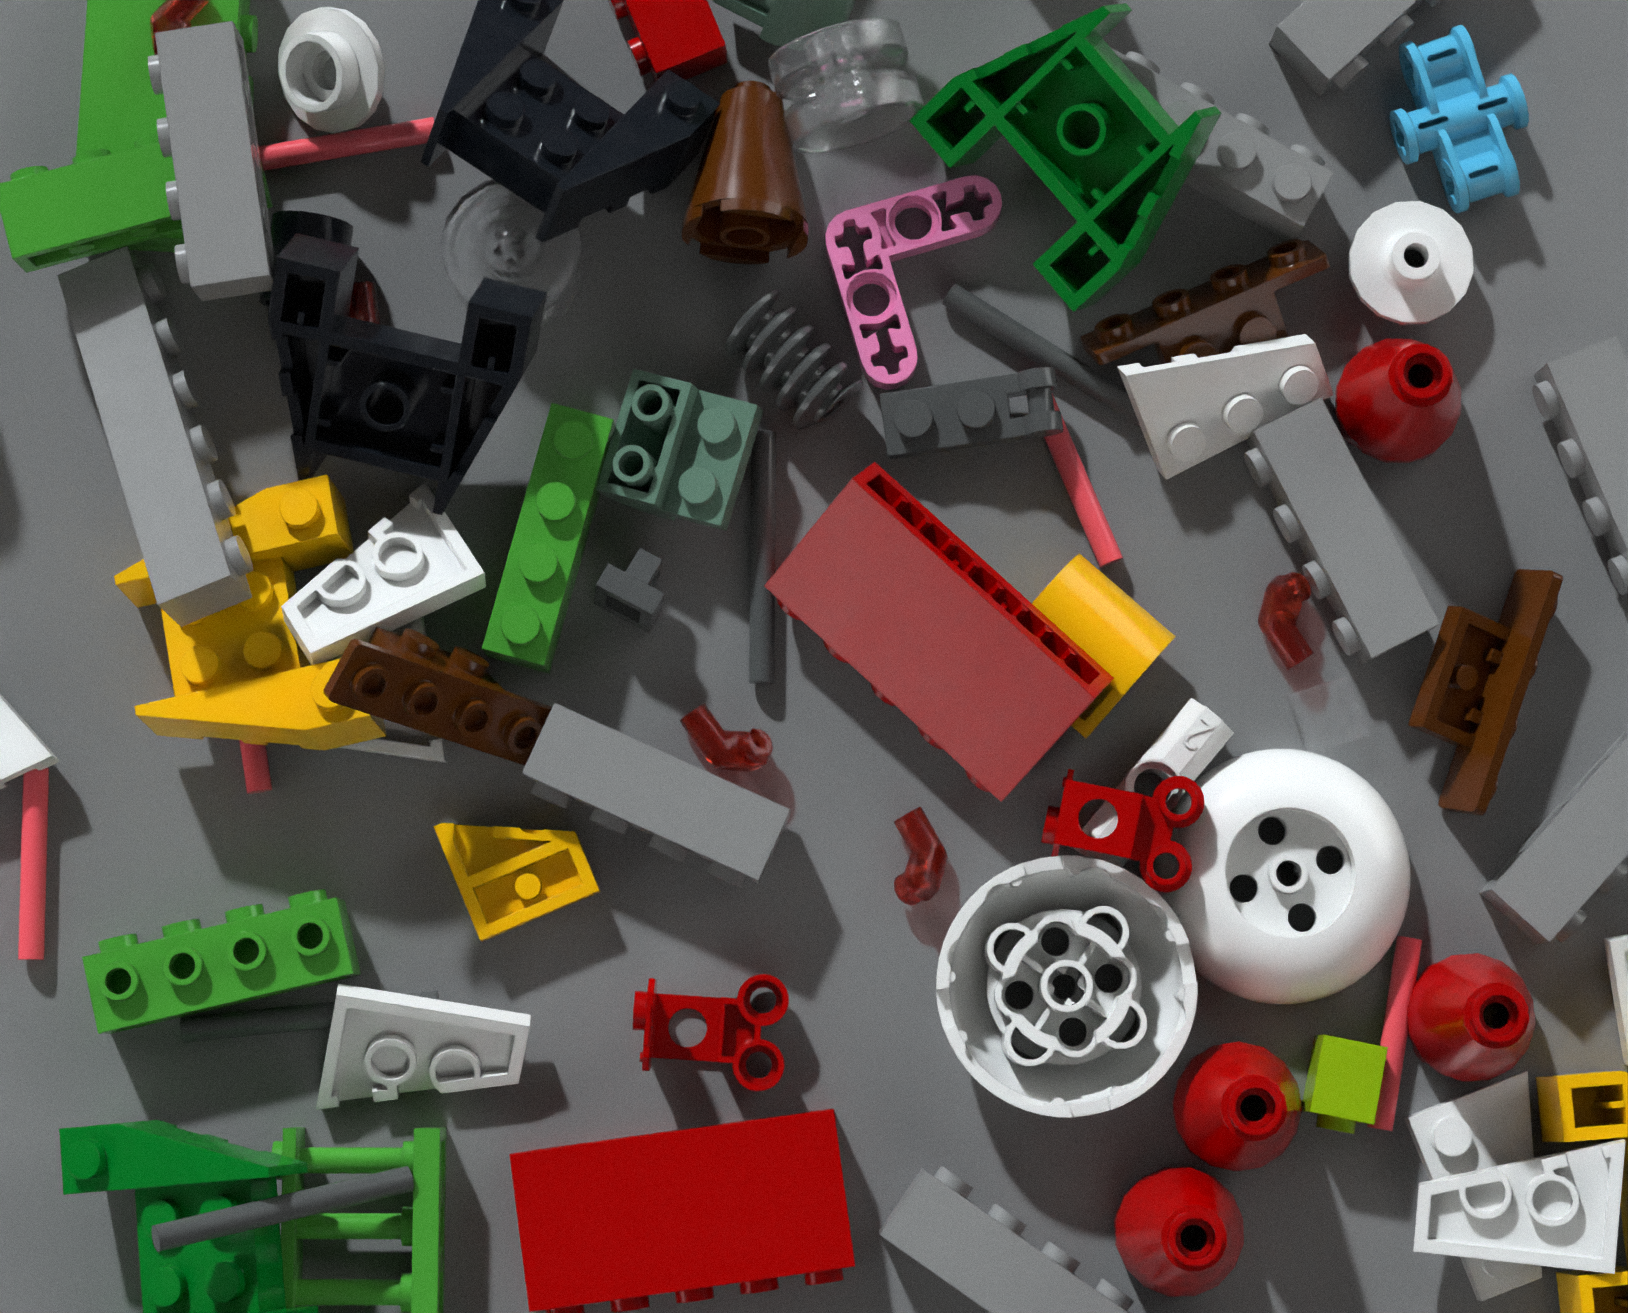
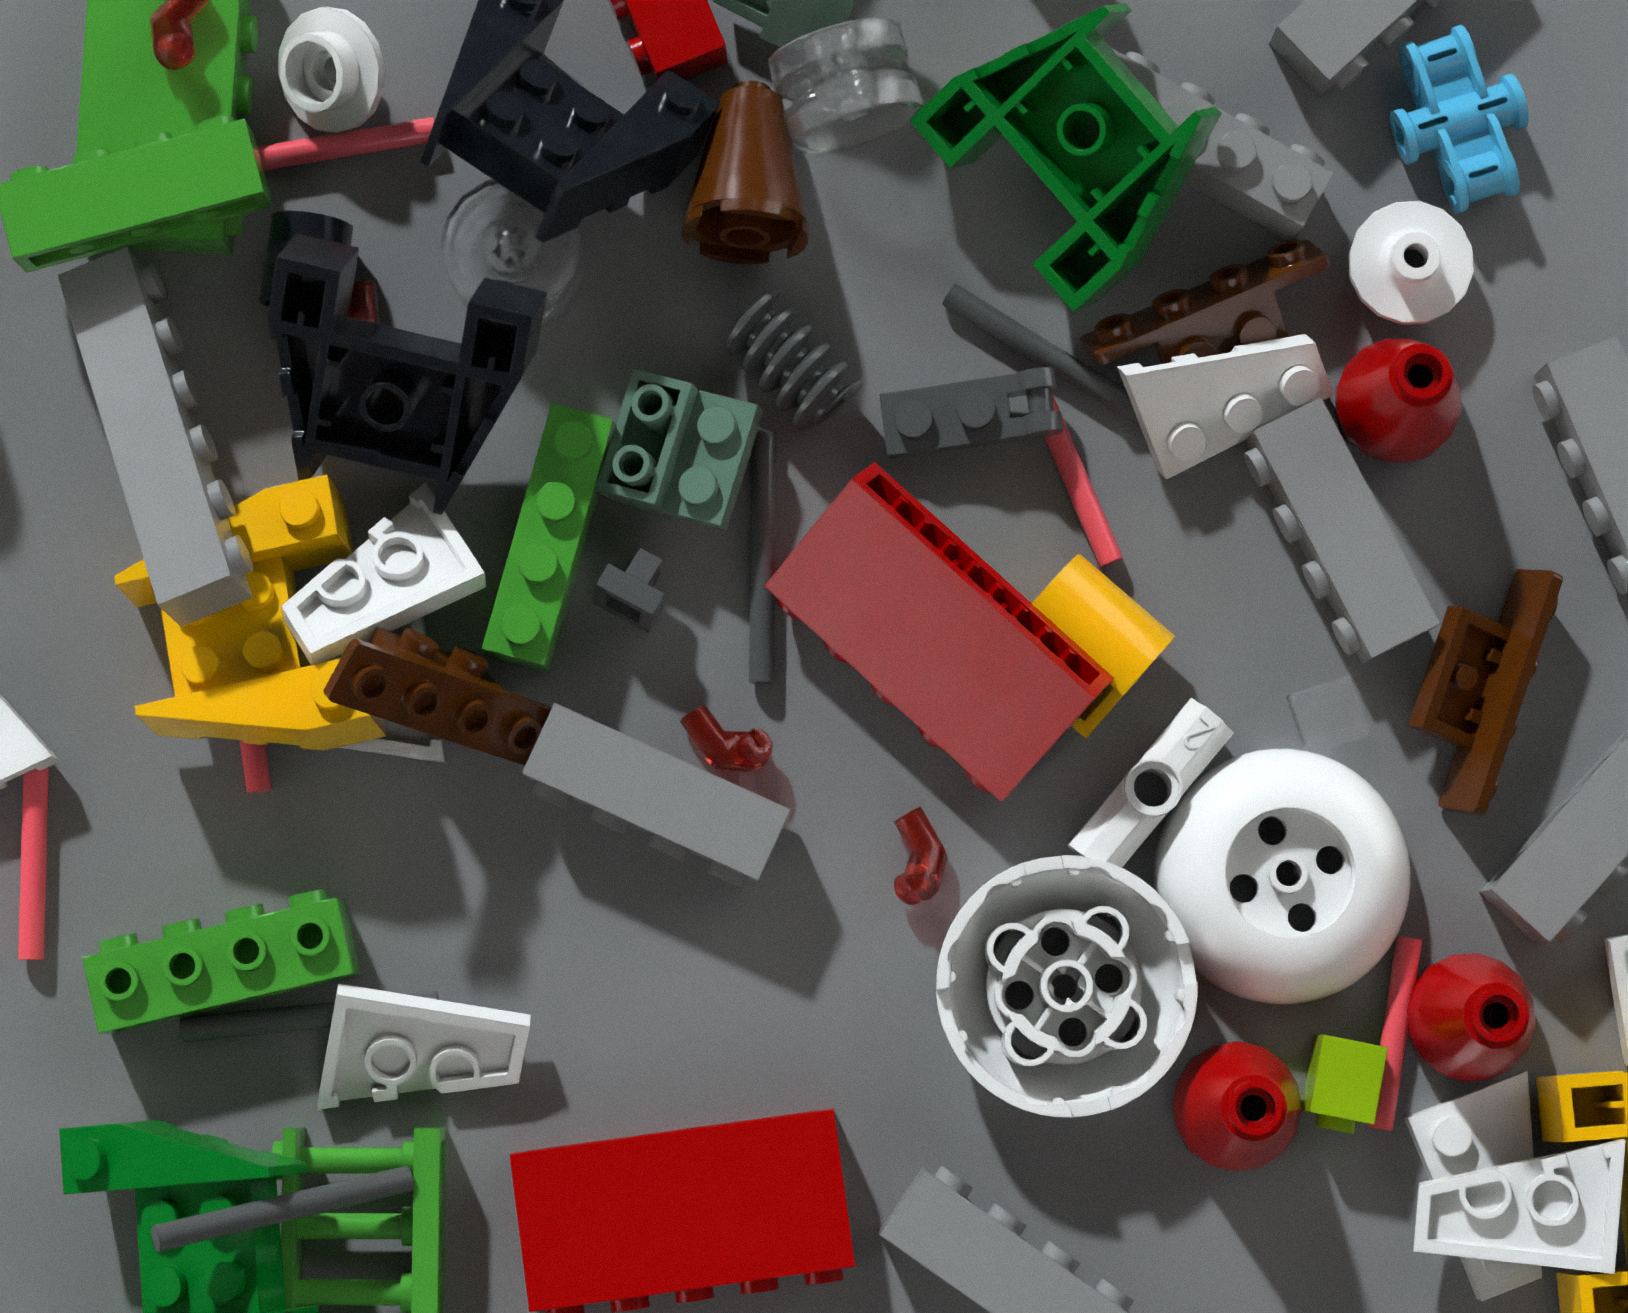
(214, 161): light grey brick -> none
(515, 873): yellow wing -> none
(731, 1028): red piece -> none
(889, 246): bright pink beam -> none
(1141, 830): red piece -> none
(1151, 1228): red cone -> none
(1280, 614): clear red arm -> none

